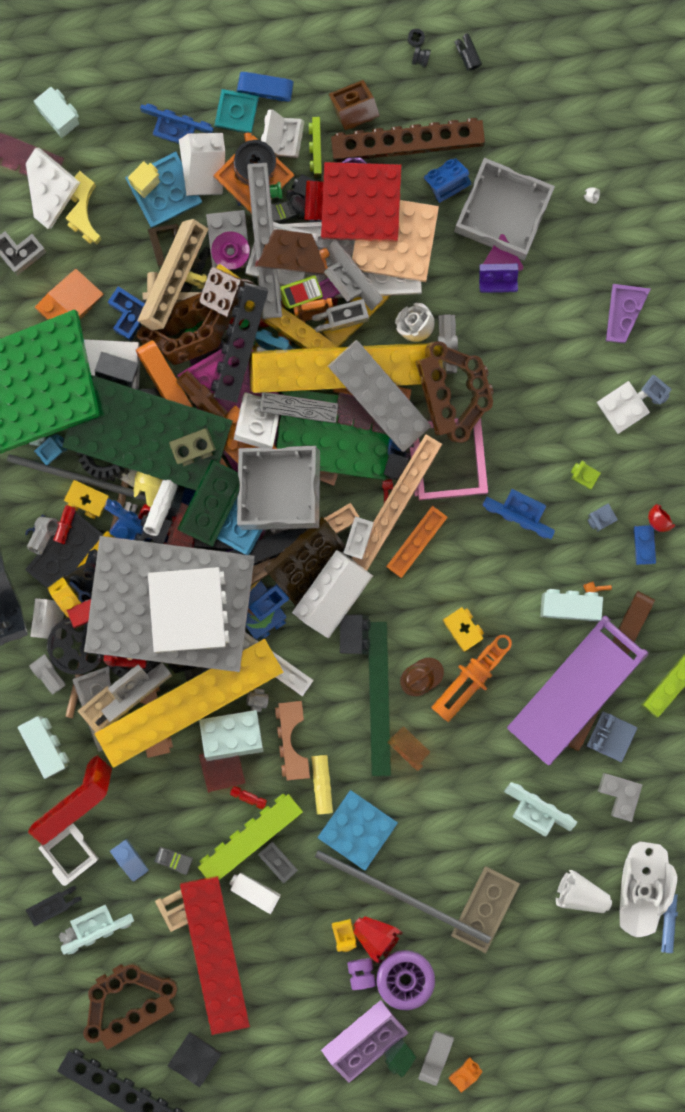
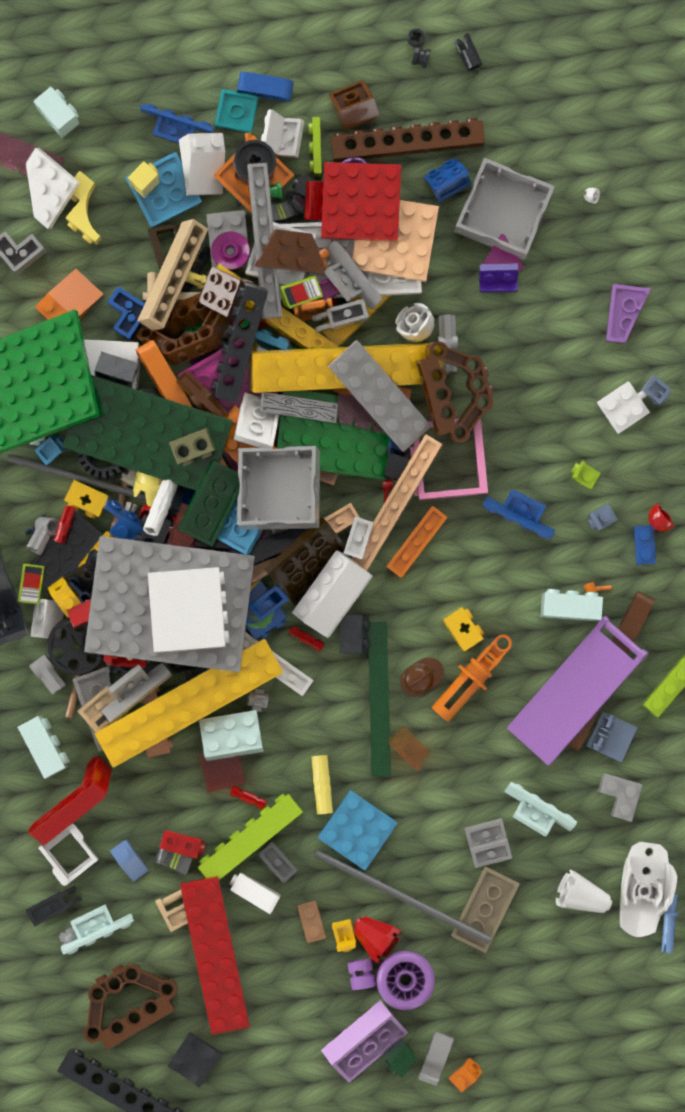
(31, 583): none -> slope
(182, 844): none -> red bracket
(295, 765): nougat arch -> none
(306, 638): none -> red axle
(311, 921): none -> medium nougat plate
(488, 843): none -> light grey slope

